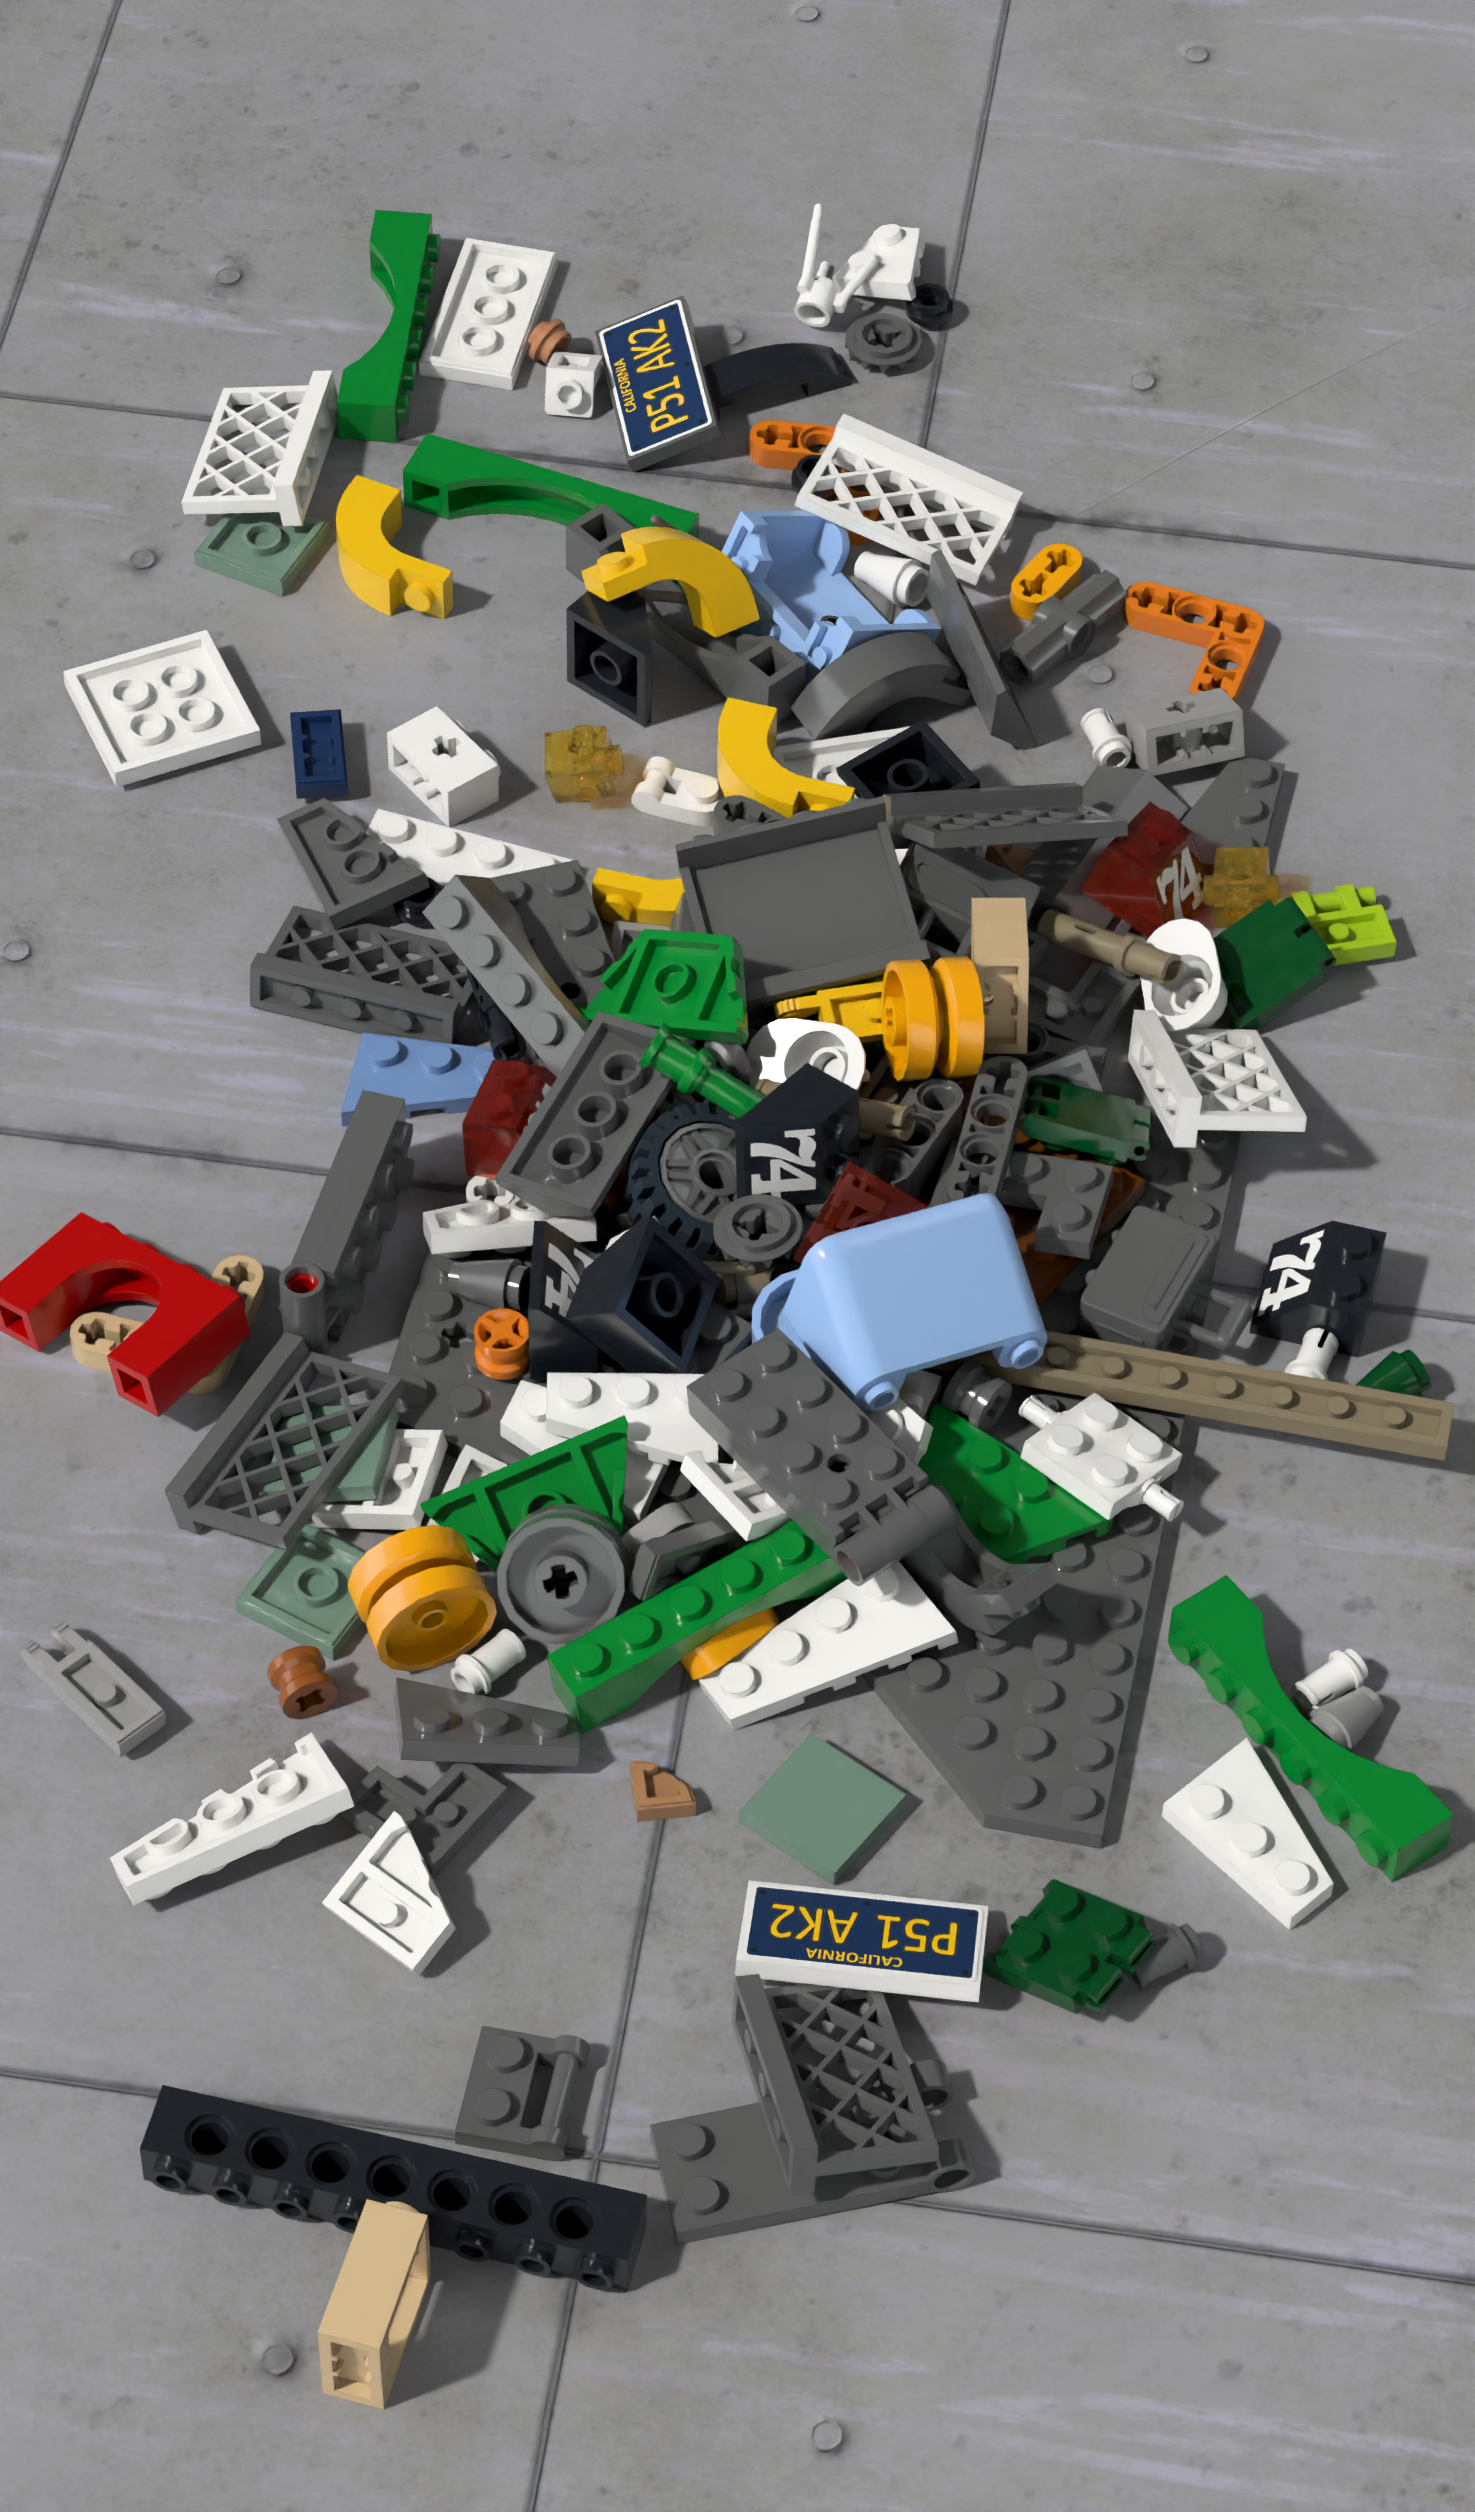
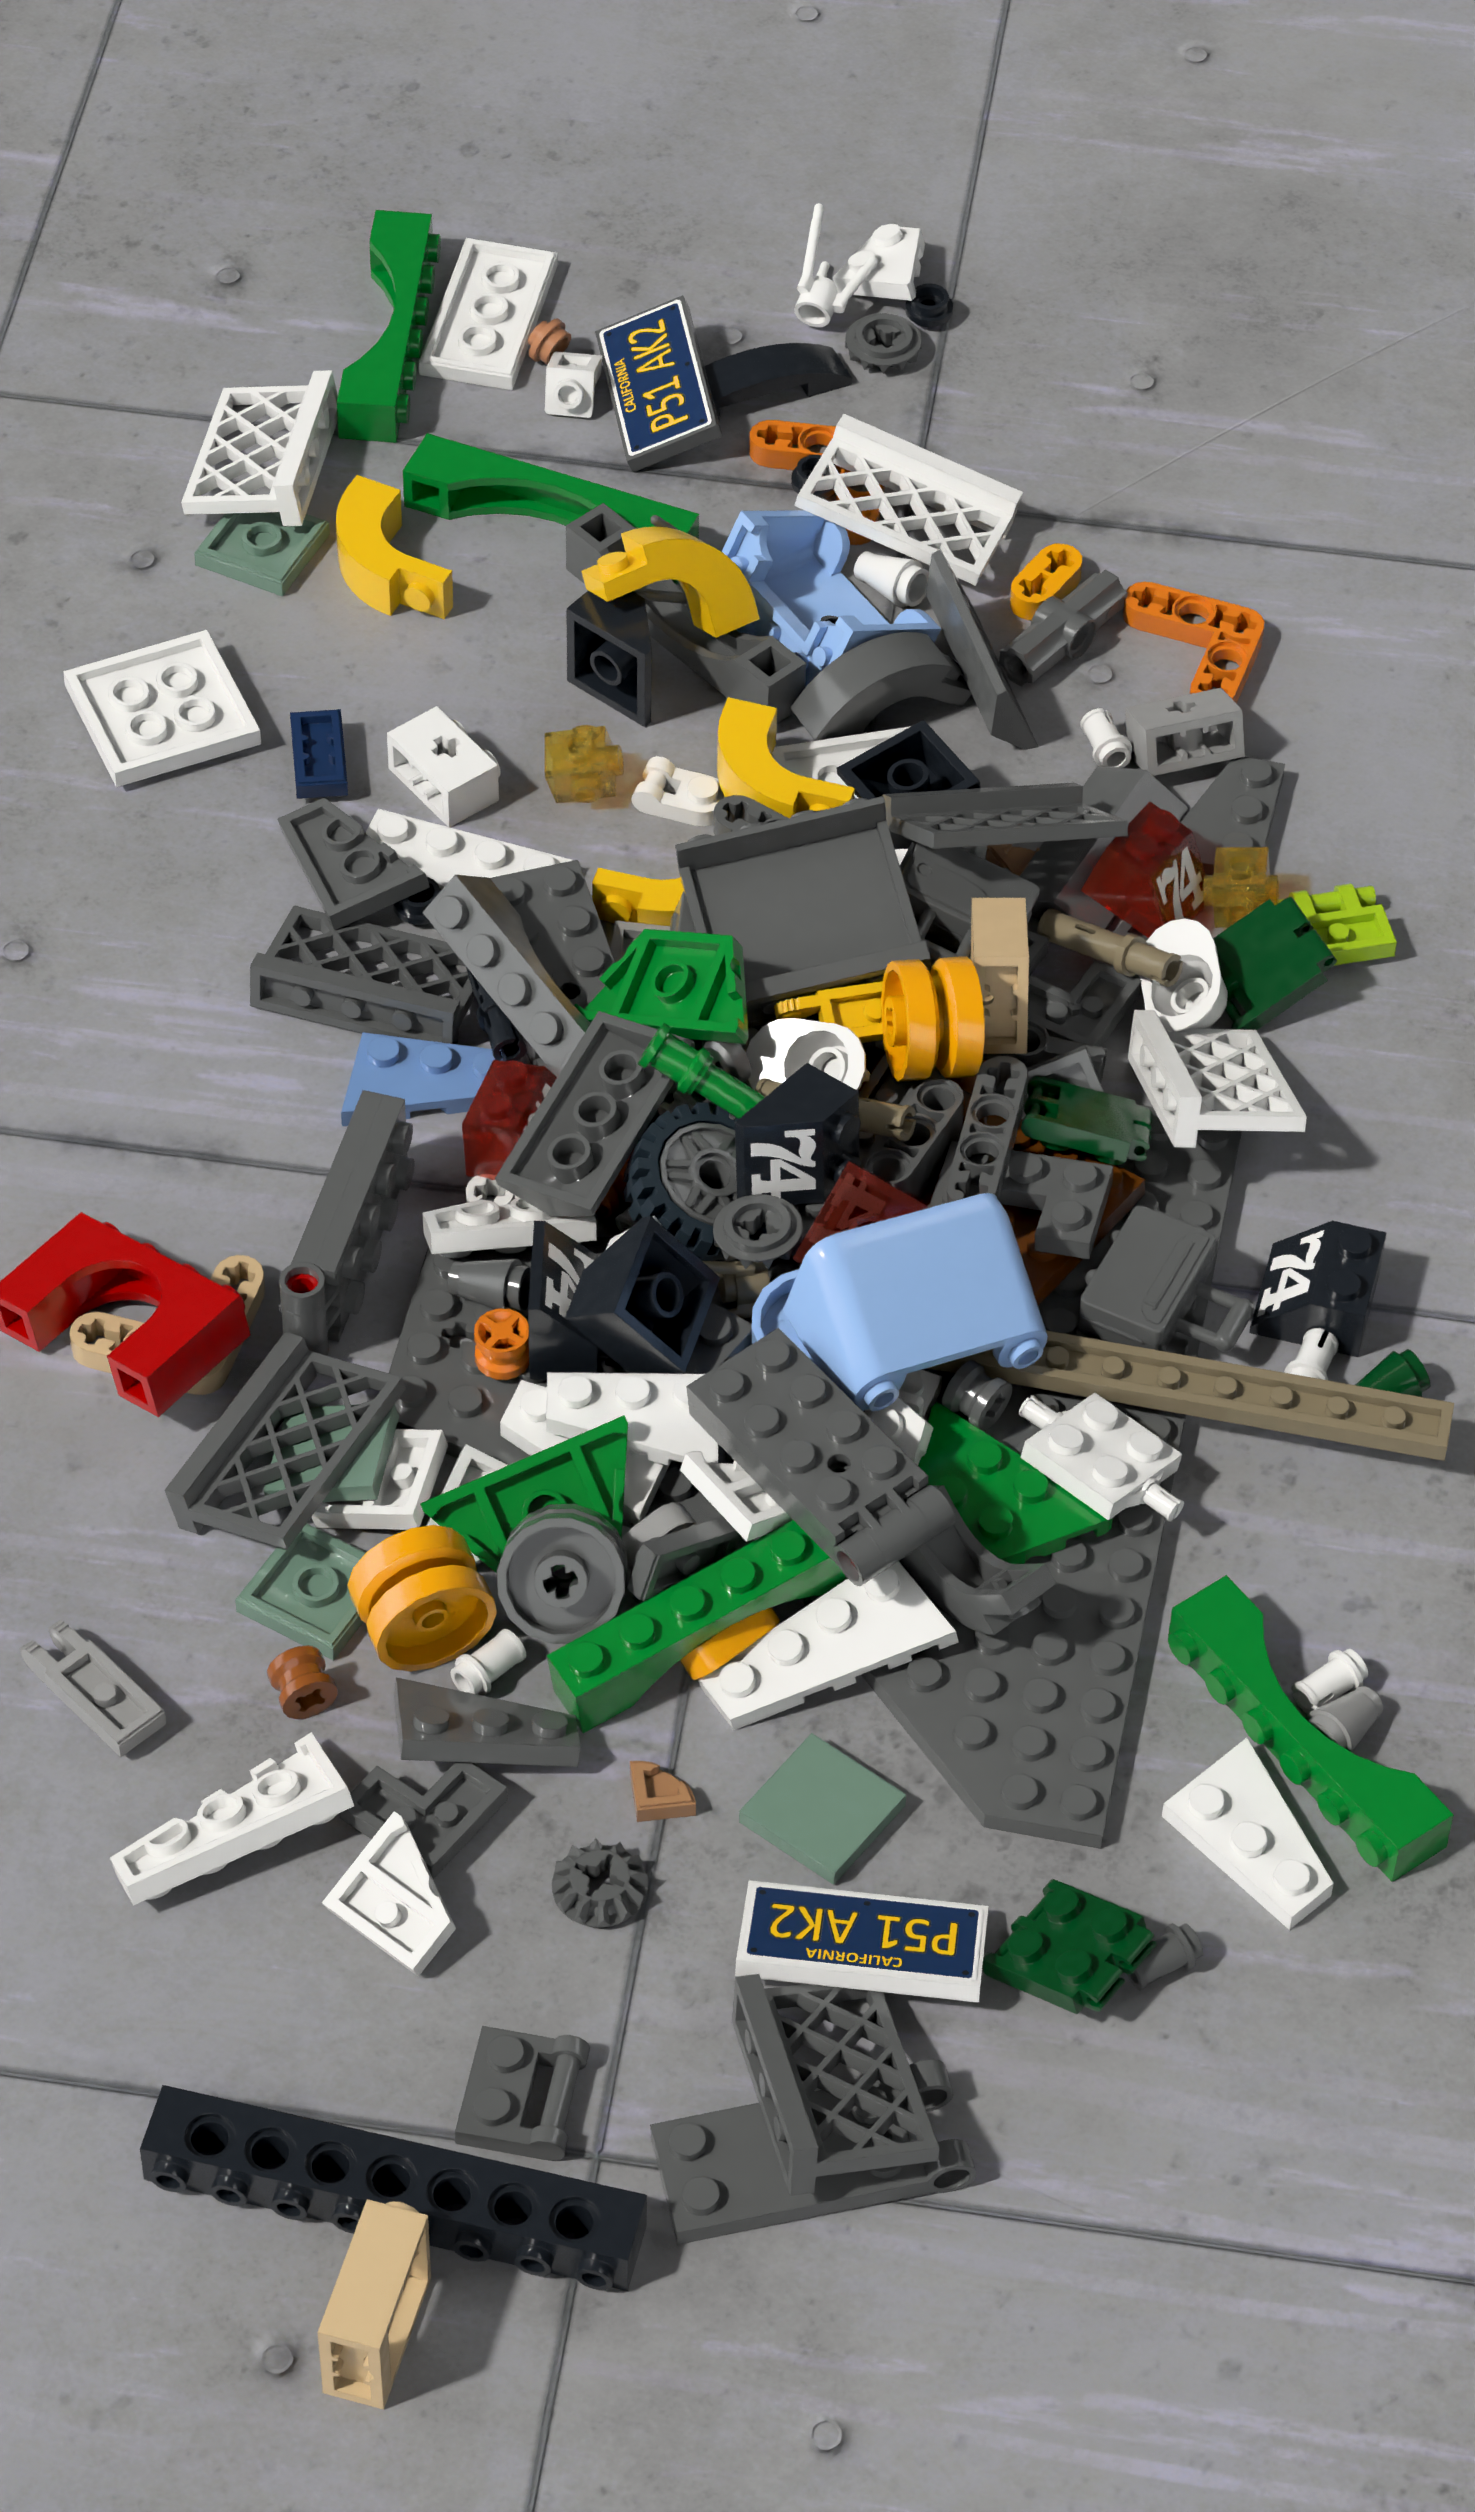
(609, 1903): none -> dark grey gear

